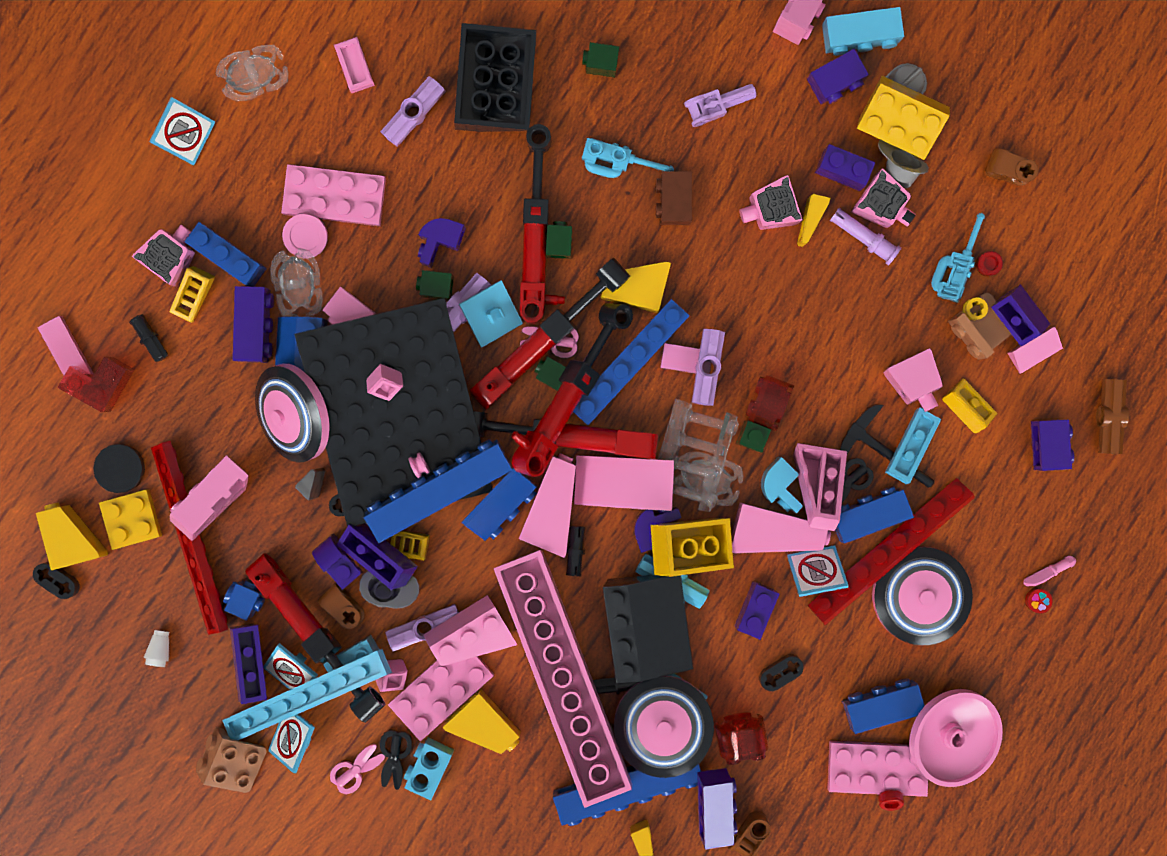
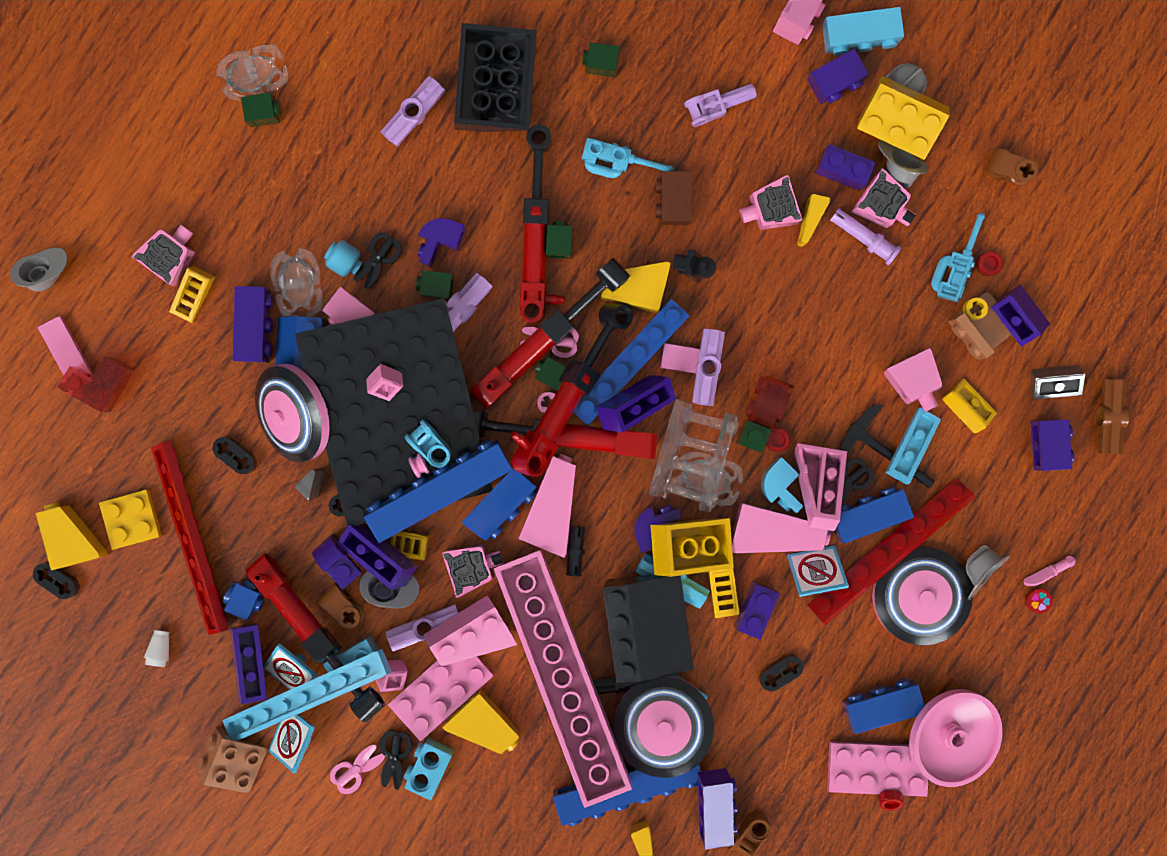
(39, 270): none -> light grey piece
(119, 468): black tile -> none
(149, 338): black axle -> none
(182, 131): piece -> none
(209, 498): bright pink wedge -> none
(225, 255): blue brick -> none
(230, 460): none -> black beam
(261, 109): none -> dark green brick
(305, 232): bright pink piece -> none
(334, 195): bright pink plate -> none
(342, 258): none -> medium azure head
(354, 65): bright pink tile -> none
(374, 265): none -> black piece
(428, 443): none -> medium azure piece
(470, 567): none -> torso
(491, 313): medium azure piece -> none
(551, 395): none -> bright pink bush
(624, 482): bright pink slope -> none
(636, 403): none -> dark purple brick
(694, 265): none -> black hips
(714, 593): none -> yellow slope
(741, 738): clear red brick -> none
(778, 440): none -> red tile
(982, 566): none -> light grey piece
(1036, 350): bright pink slope -> none
(1057, 382): none -> flat silver slope

